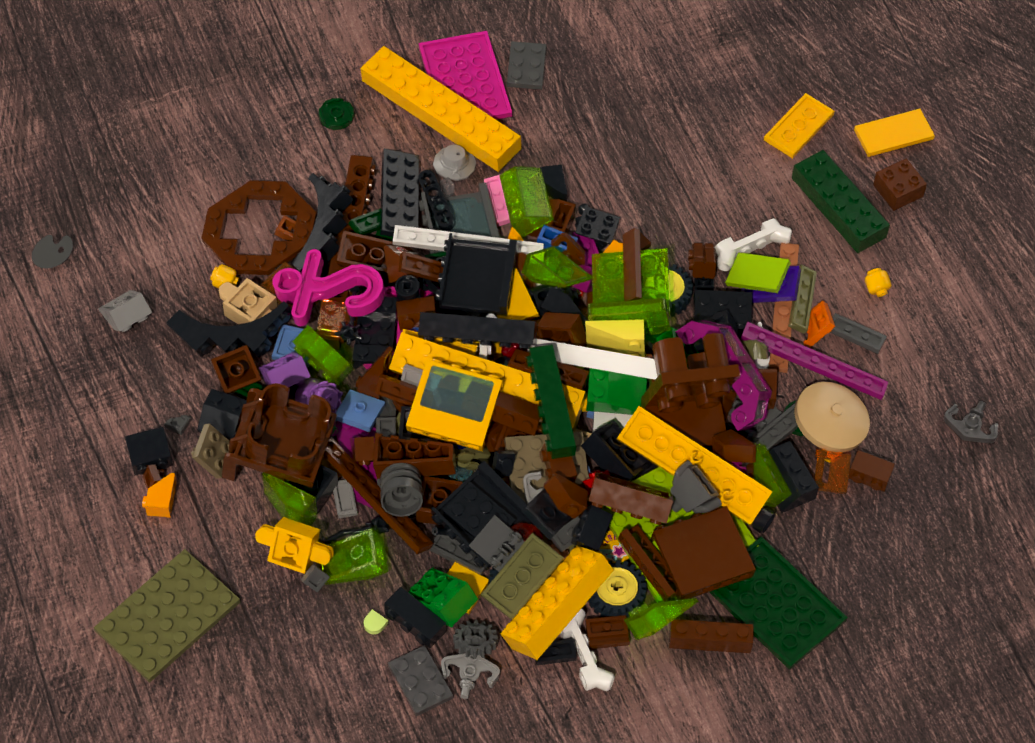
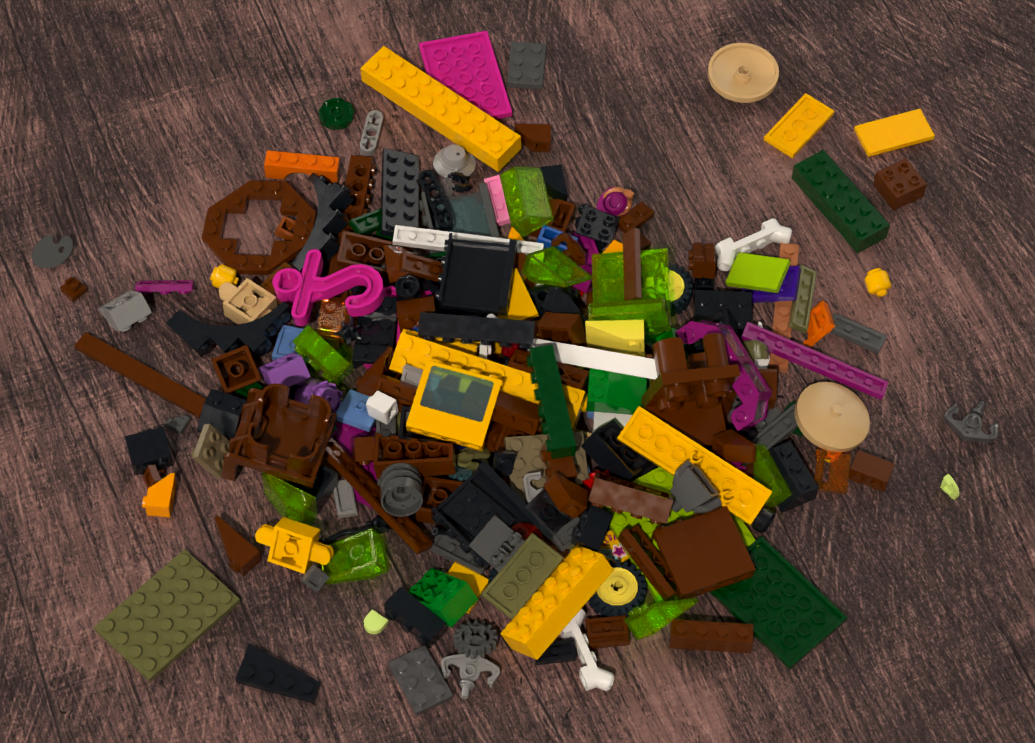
(73, 289): none -> reddish brown tile
(140, 374): none -> reddish brown tile
(164, 286): none -> magenta plate
(239, 552): none -> reddish brown slope
(272, 675): none -> black wing
(281, 164): none -> orange arch
(369, 126): none -> light grey beam
(382, 407): none -> white brick
(459, 177): none -> black piece
(535, 136): none -> reddish brown slope
(615, 201): none -> magenta piece
(635, 217): none -> reddish brown plate
(743, 72): none -> tan dish
(950, 487): none -> yellowish green tile

